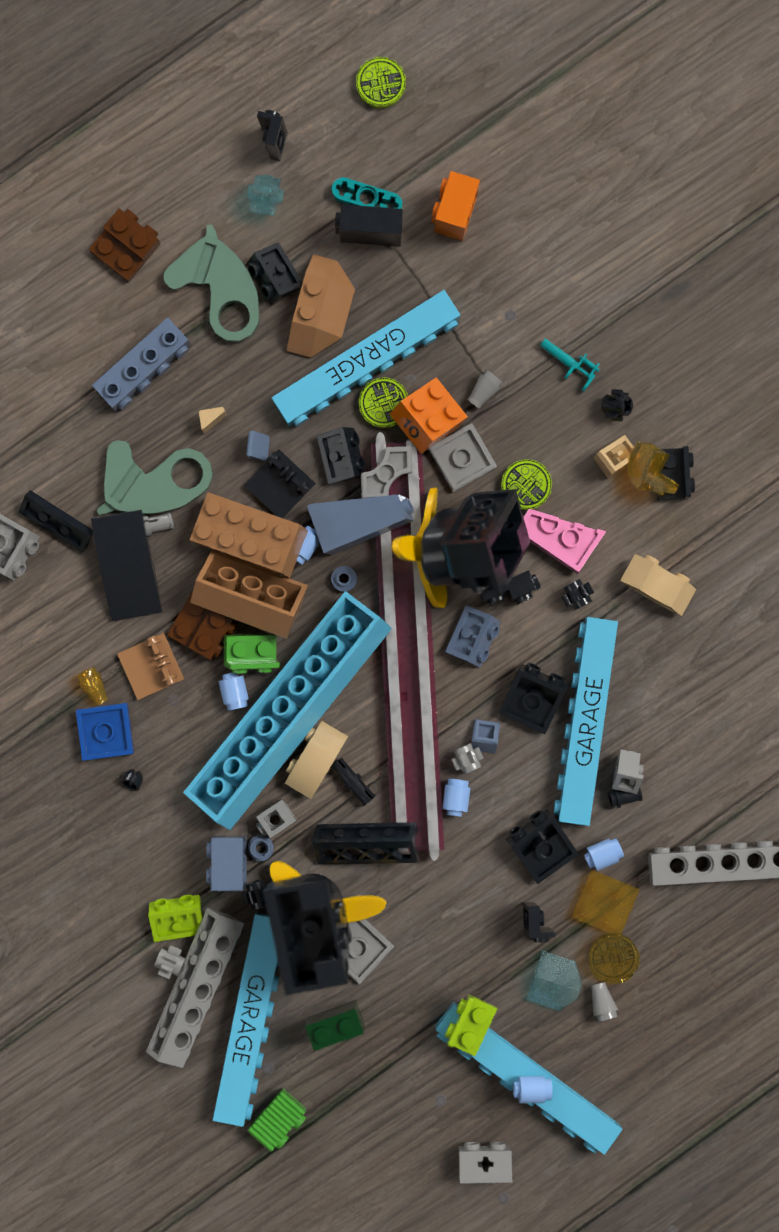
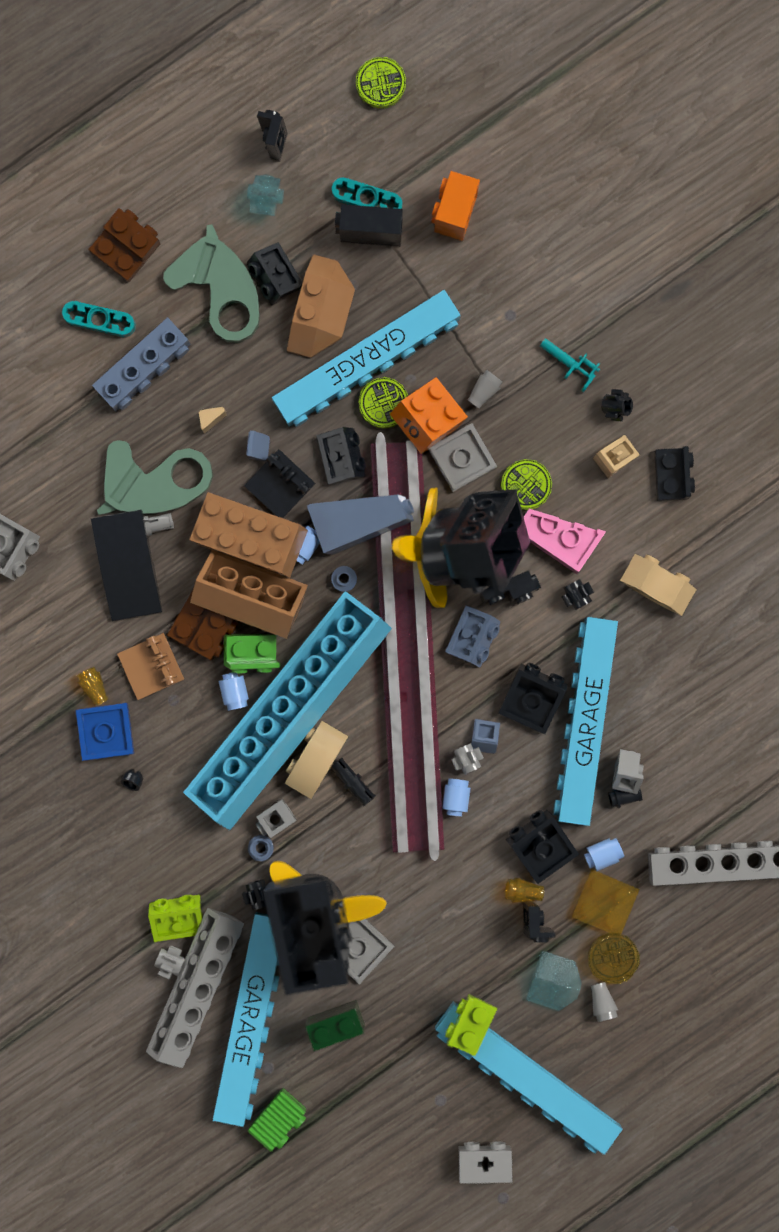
(56, 521): black plate -> none
(79, 321): none -> teal beam
(228, 862): sand blue brick -> none
(364, 838): black fence -> none
(395, 463): light grey tile -> none
(523, 891): none -> clear yellow cone
(532, 1089): light blue brick -> none
(646, 466): clear yellow brick -> none

